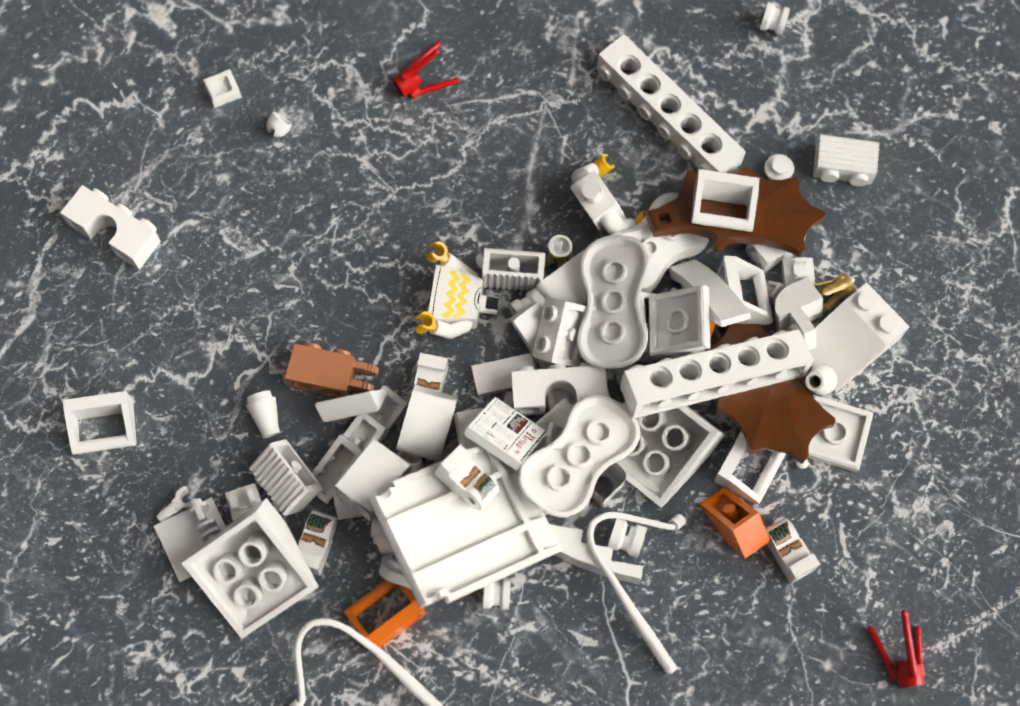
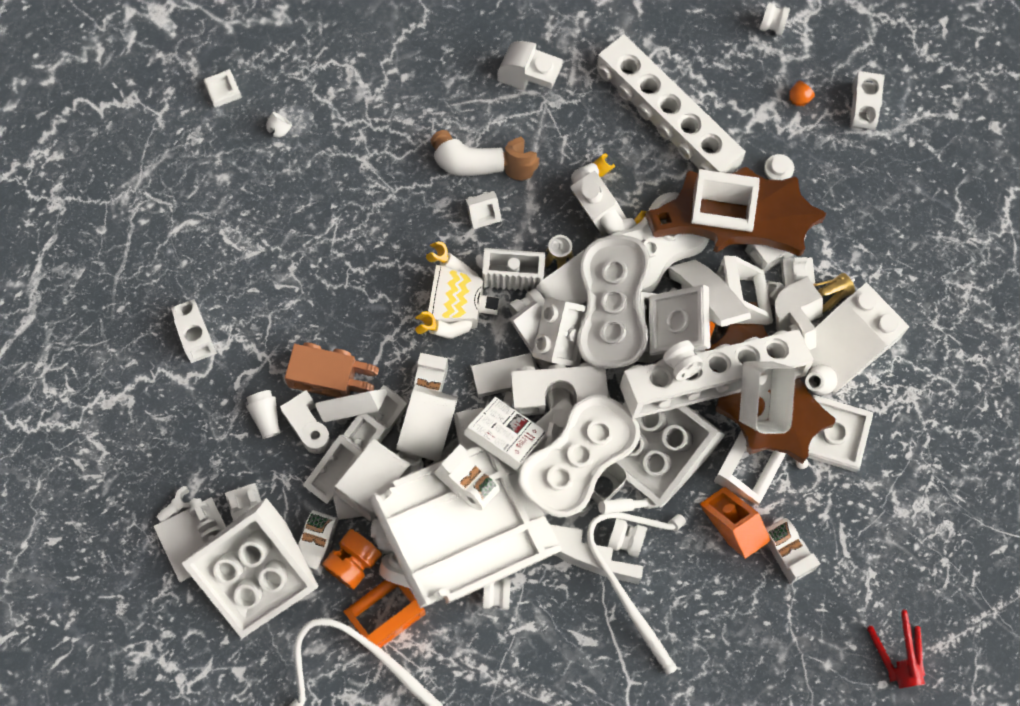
(91, 211): white arch -> none
(96, 407): white tile -> none
(193, 331): none -> white leg
(285, 478): white brick -> none
(309, 431): none -> white leg
(351, 559): none -> orange wheel
(408, 80): red plant -> none
(467, 161): none -> piece
(483, 210): none -> white tile
(526, 64): none -> white brick
(624, 505): none -> white piece
(683, 360): none -> white wheel
(781, 383): none -> white piece
(801, 94): none -> orange hinge
(846, 160): white brick -> none
(866, 100): none -> white leg

